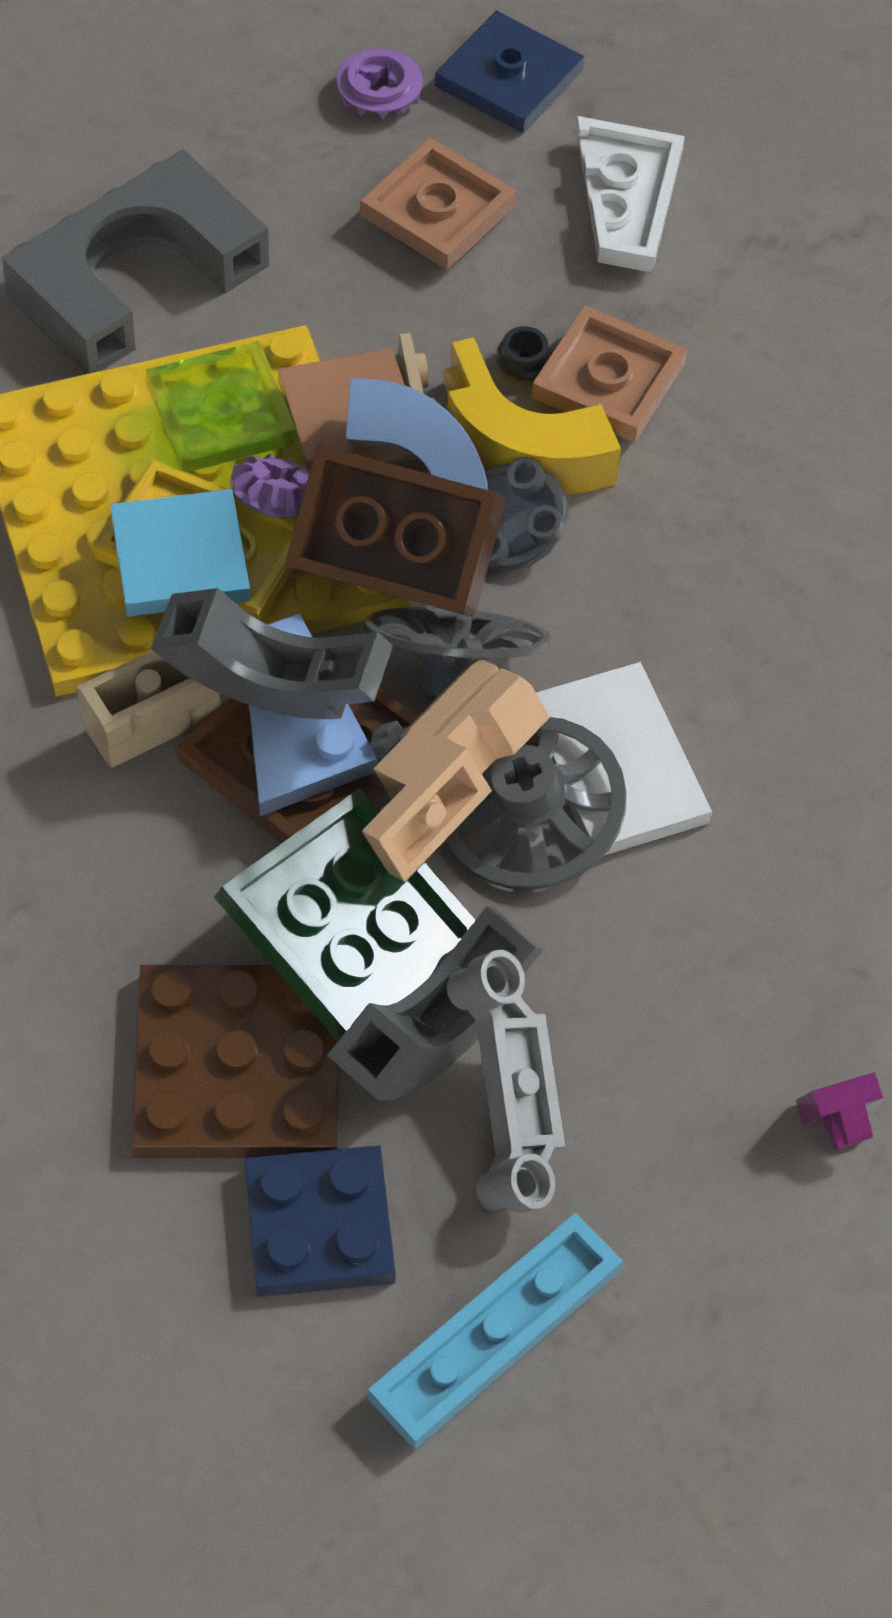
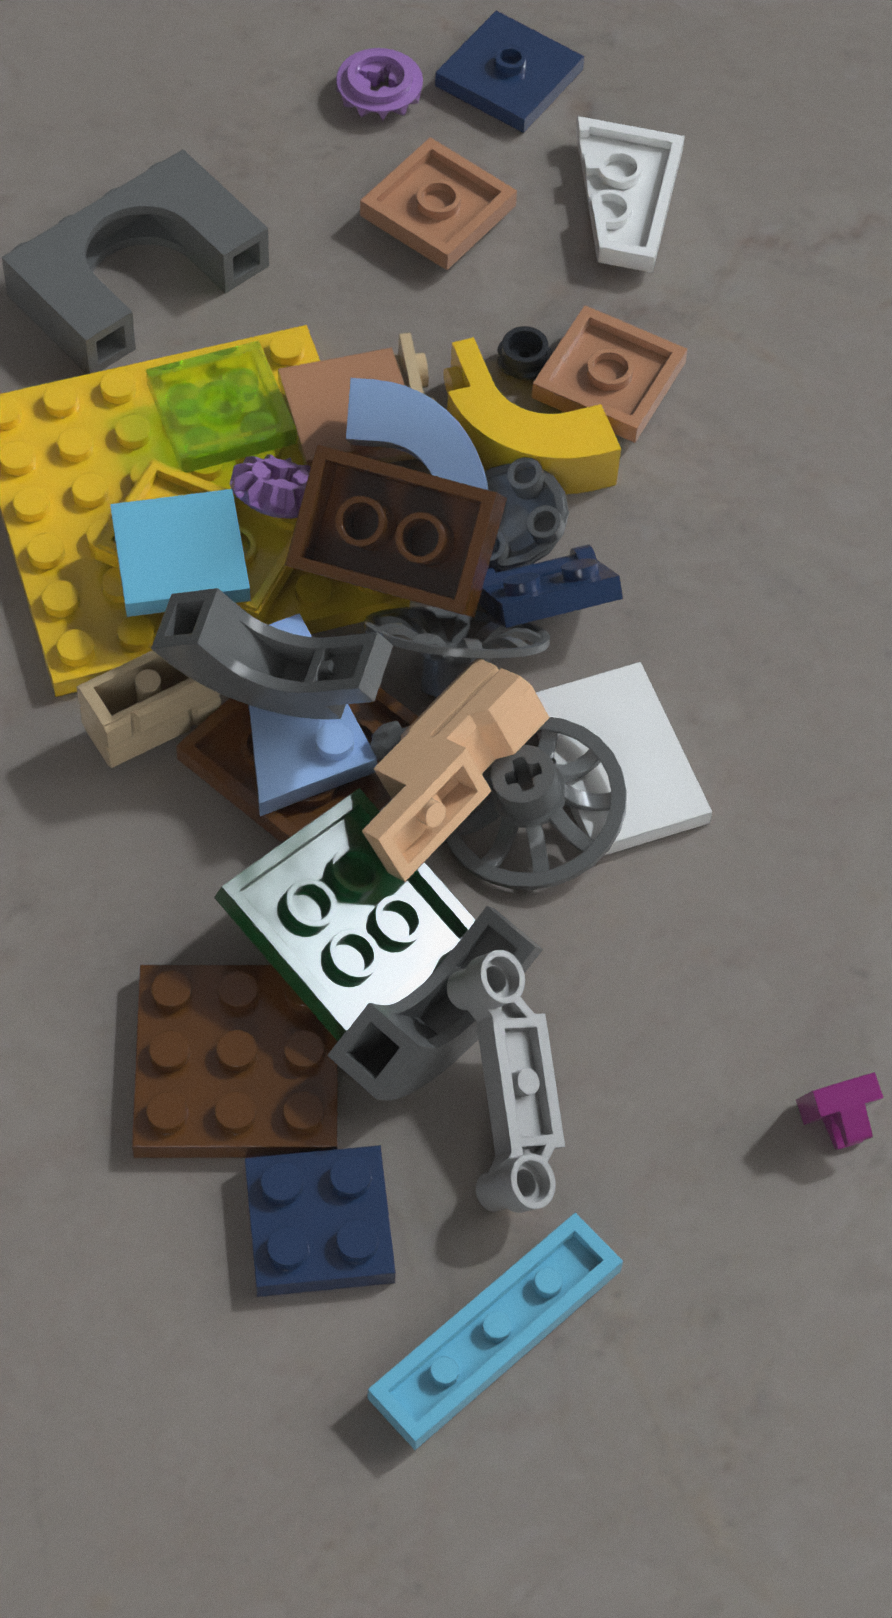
(549, 588): none -> dark blue plate

